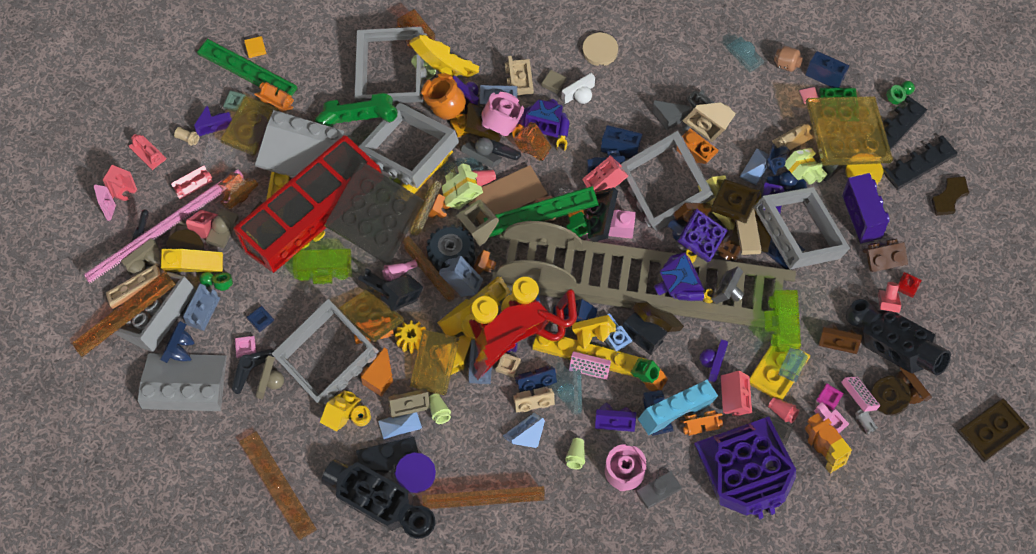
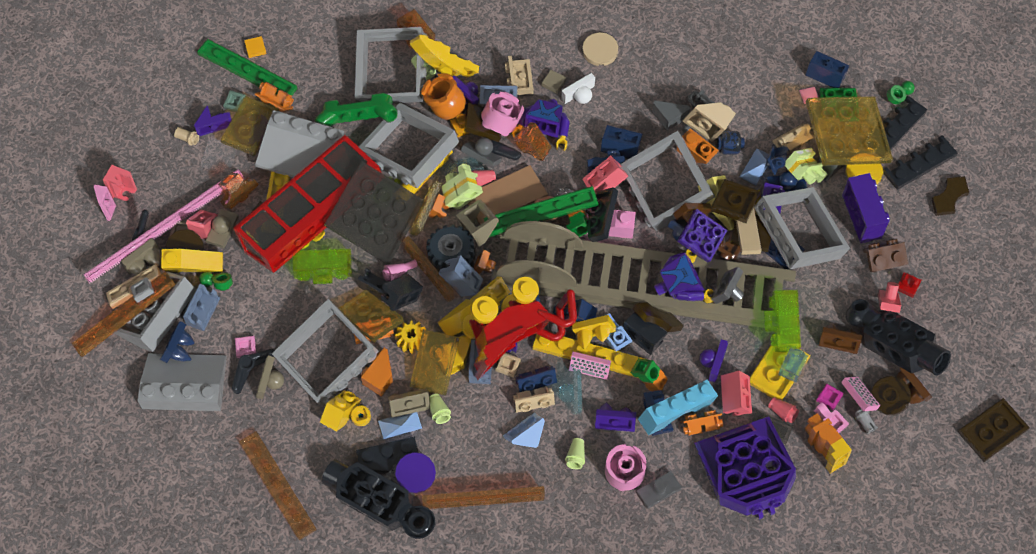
(142, 289): none -> light grey tile
(146, 151): coral hinge -> none
(192, 182): coral hinge -> none
(260, 319): dark blue tile -> none
(730, 142): none -> dark blue head
(745, 53): clear light blue tile -> none
(788, 58): nougat head -> none

